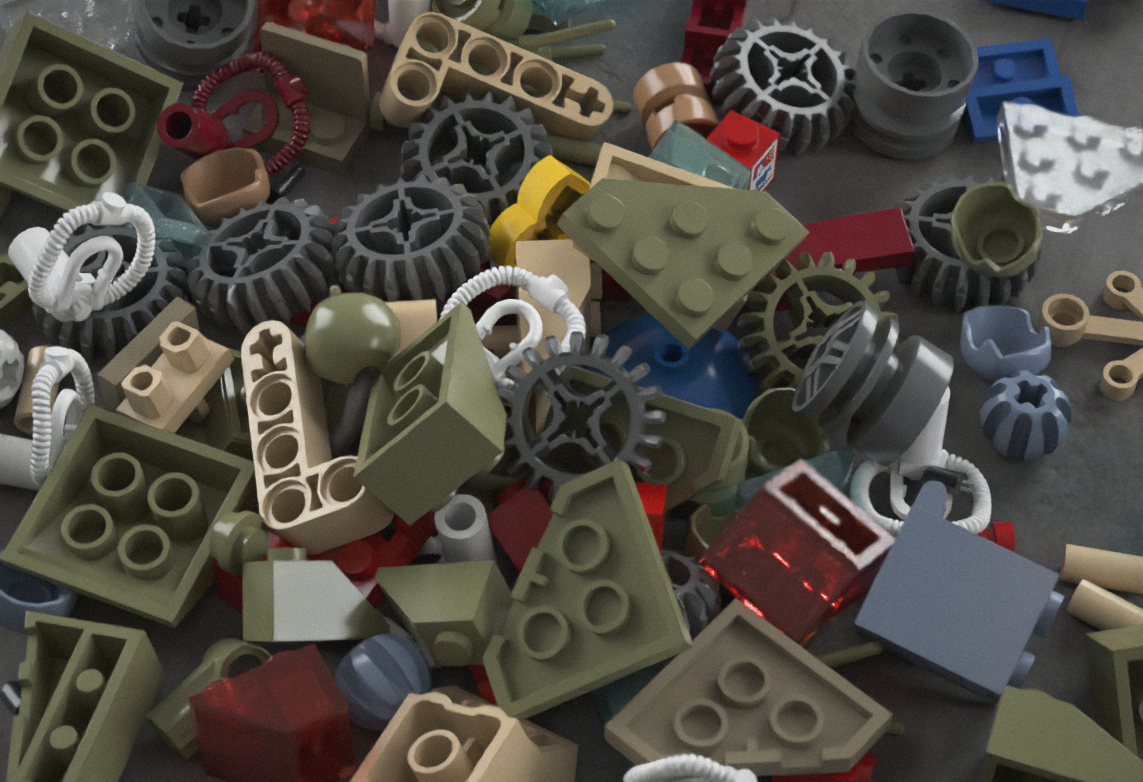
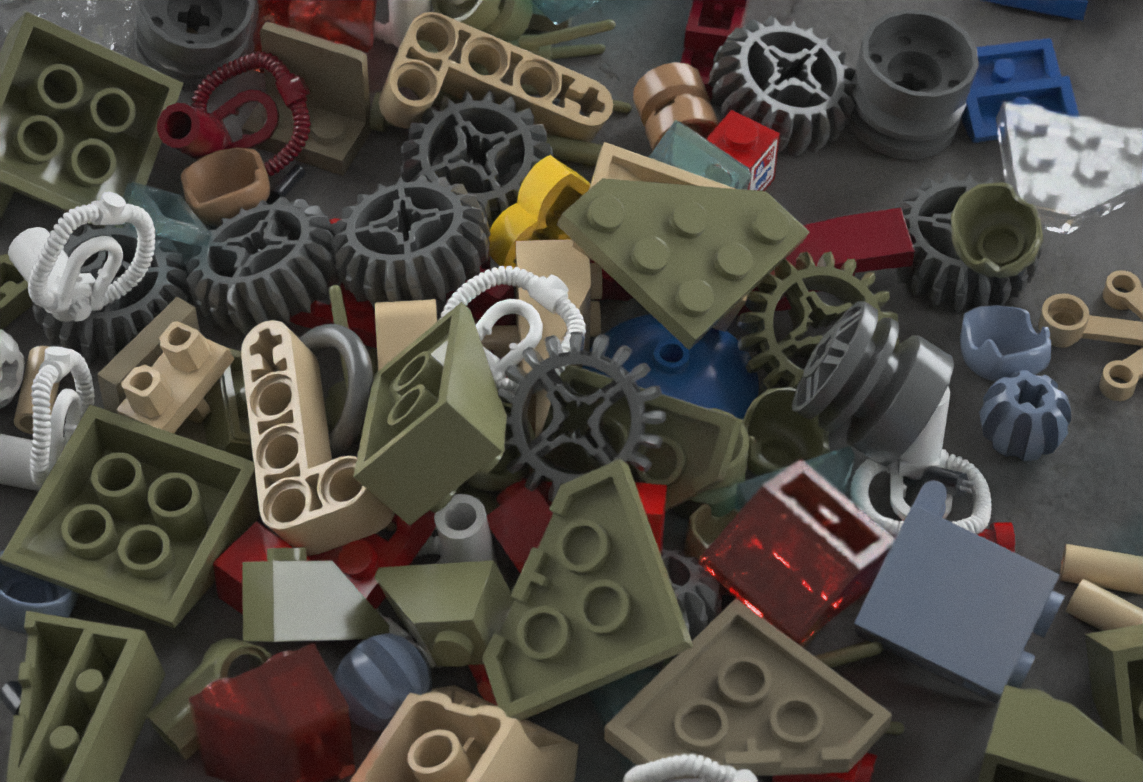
(238, 540): olive plate -> none
(349, 335): olive hair -> none

